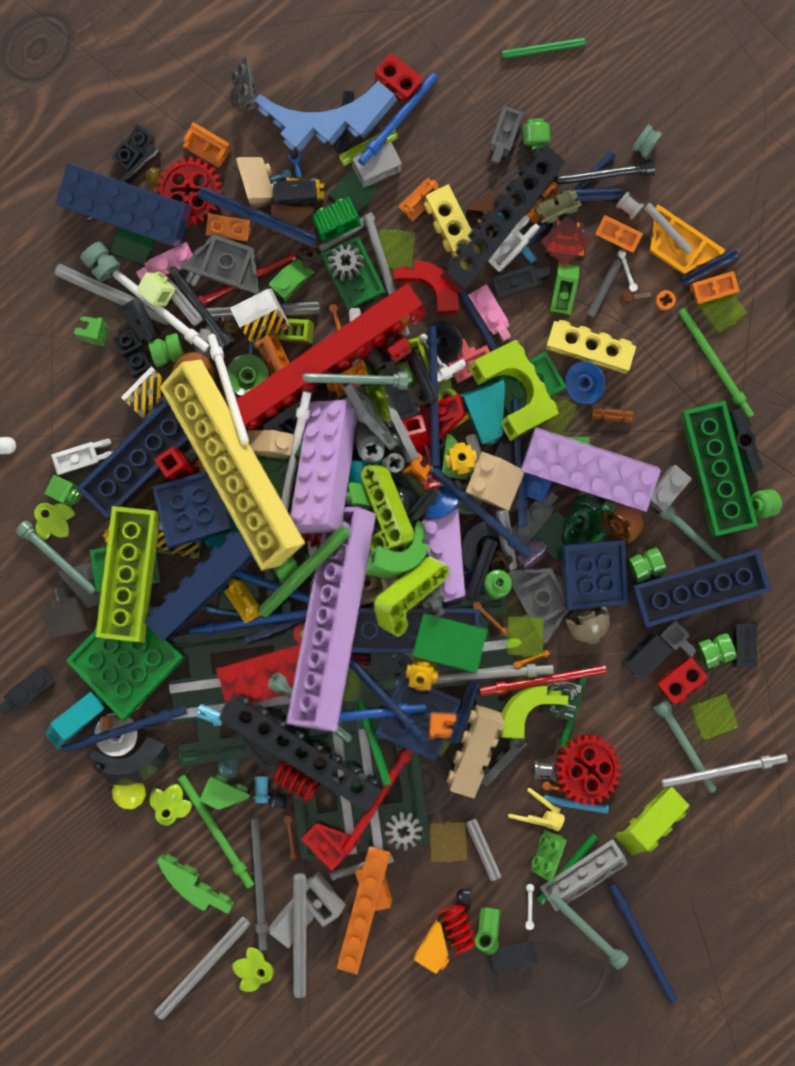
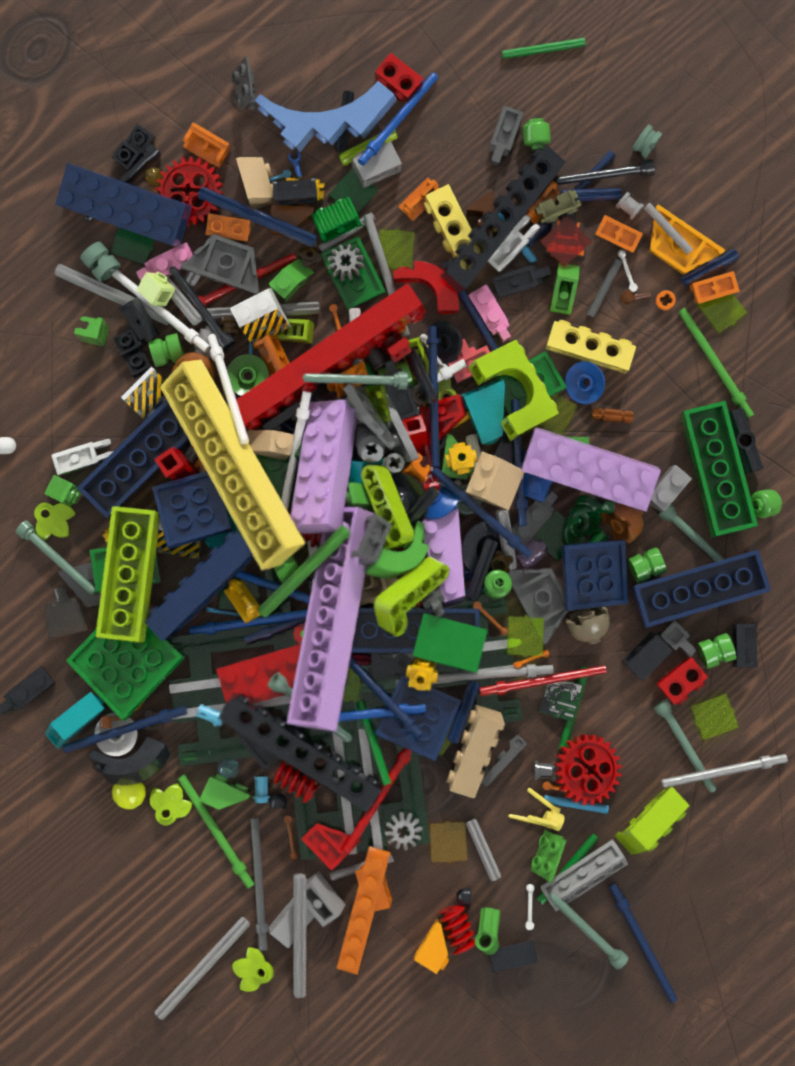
(184, 881): bright green slope -> none
(372, 540): none -> dark grey hinge
(439, 725): orange hinge -> none
(521, 704): lime arch -> none

